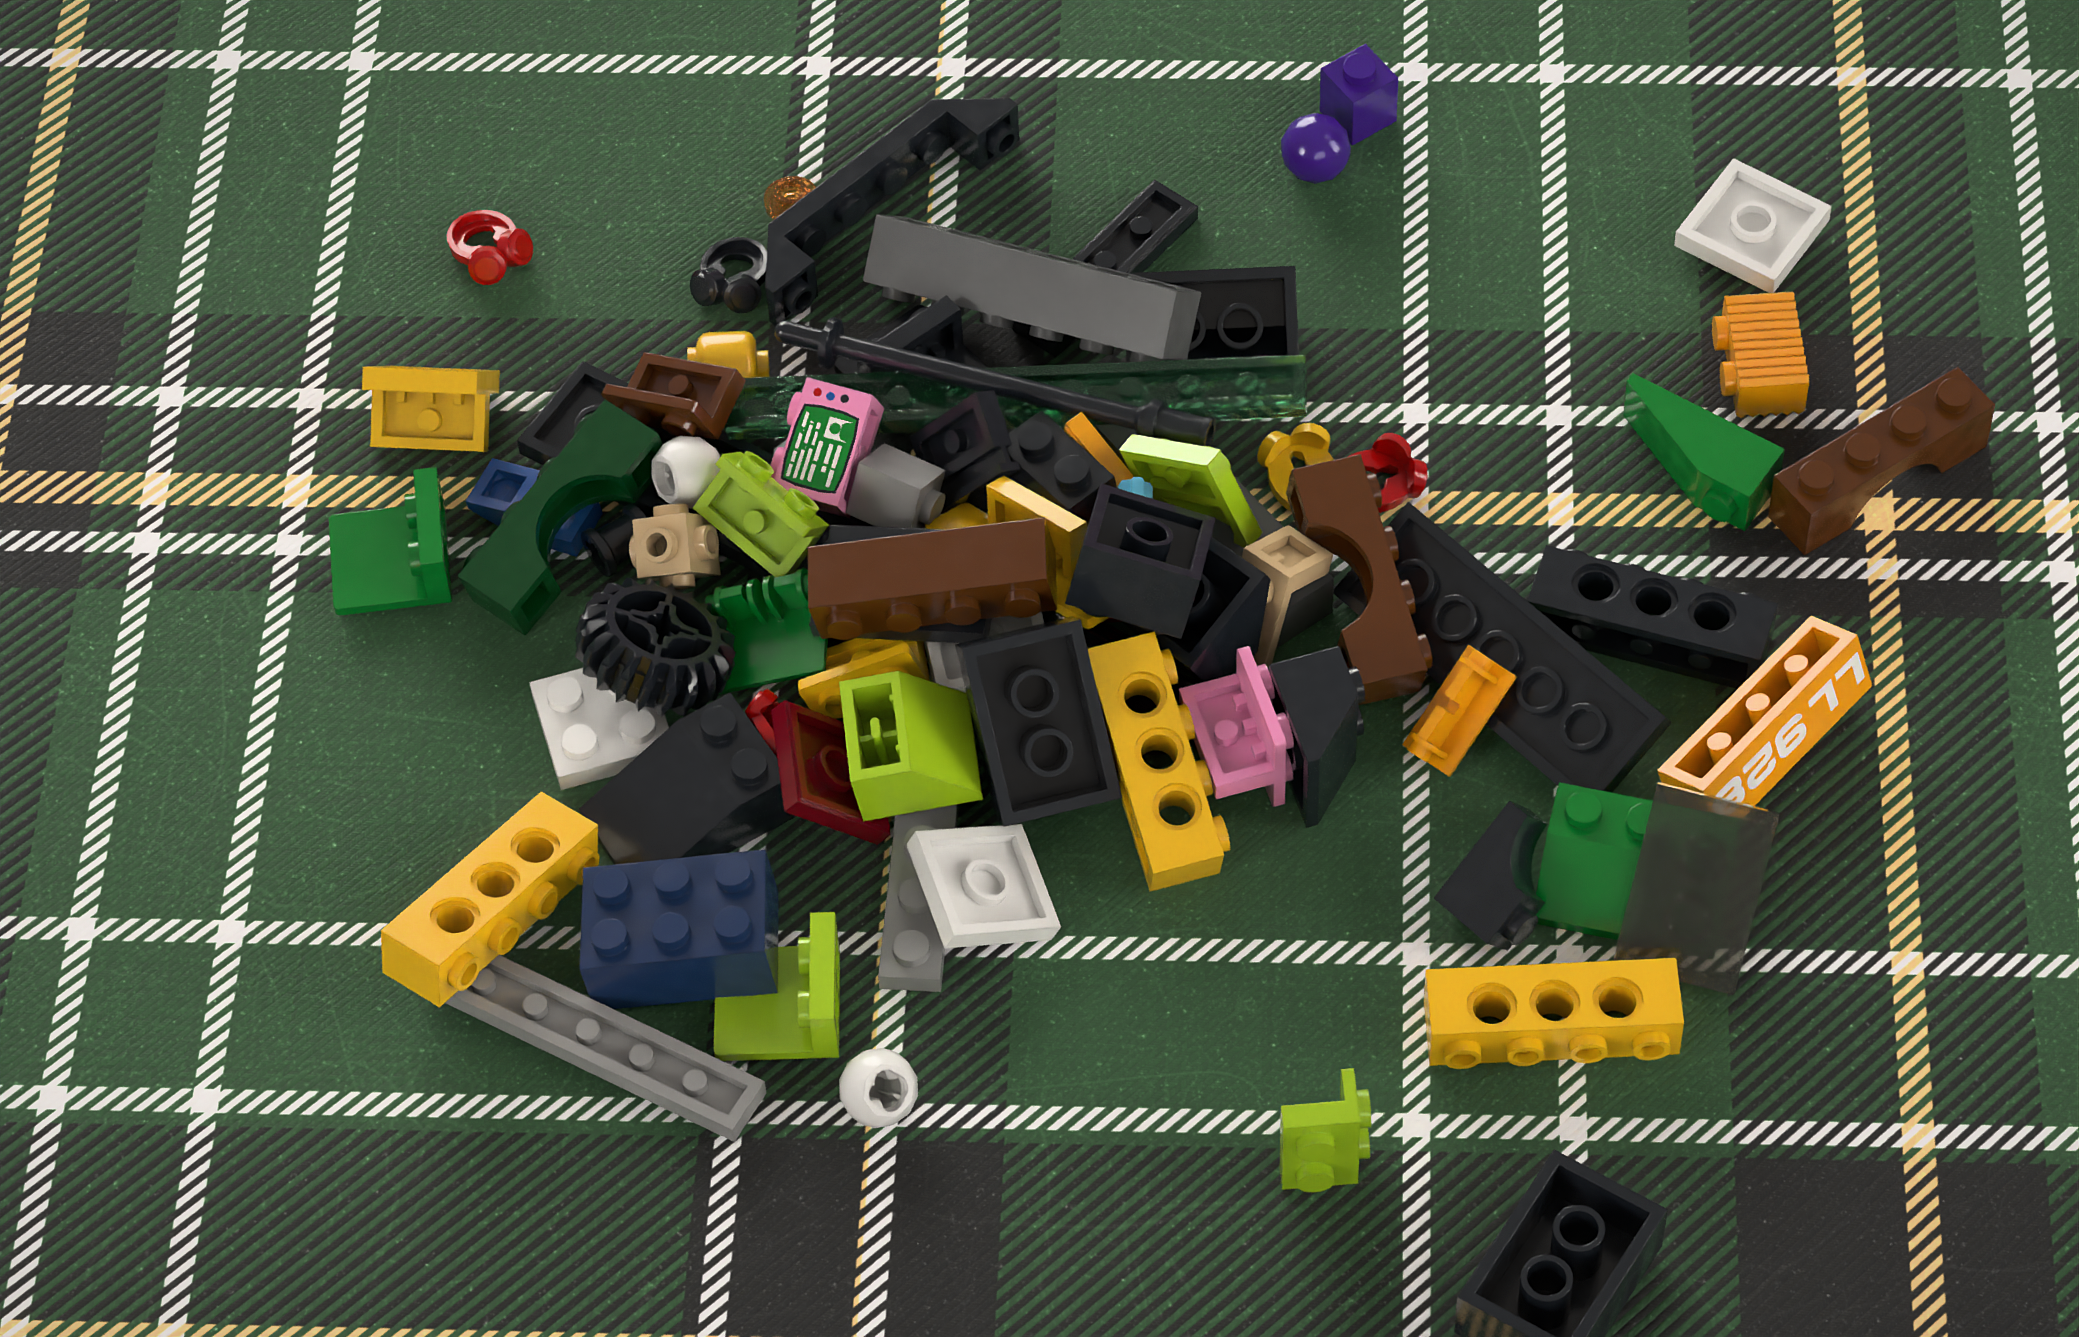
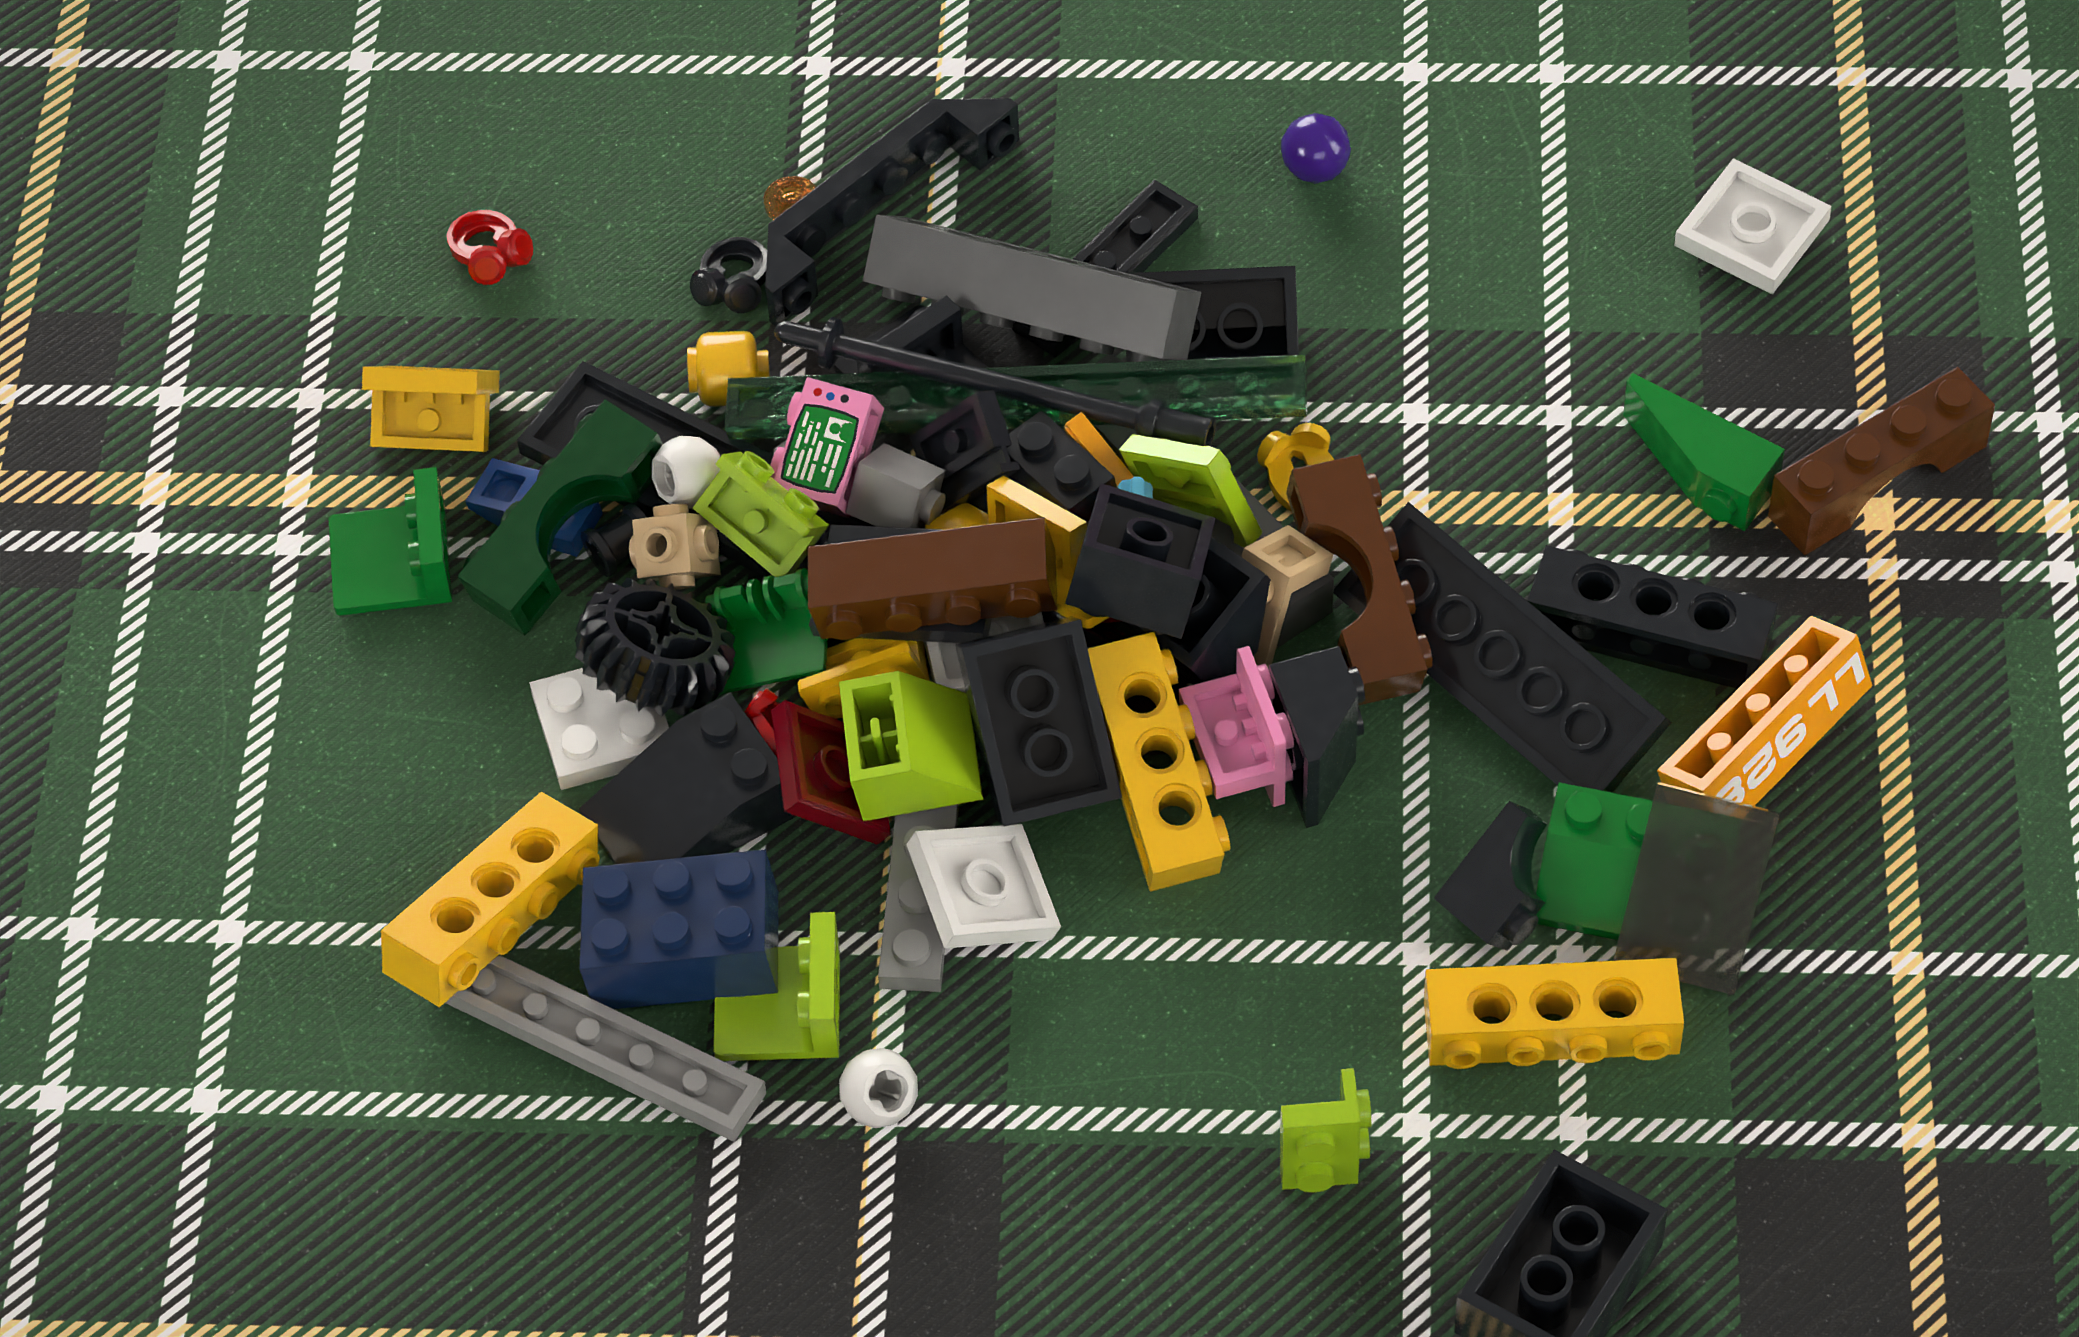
(679, 395): reddish brown bracket -> none
(1359, 93): dark purple brick -> none
(1393, 456): red piece -> none
(1459, 711): light orange hinge -> none
(1763, 354): light orange brick -> none

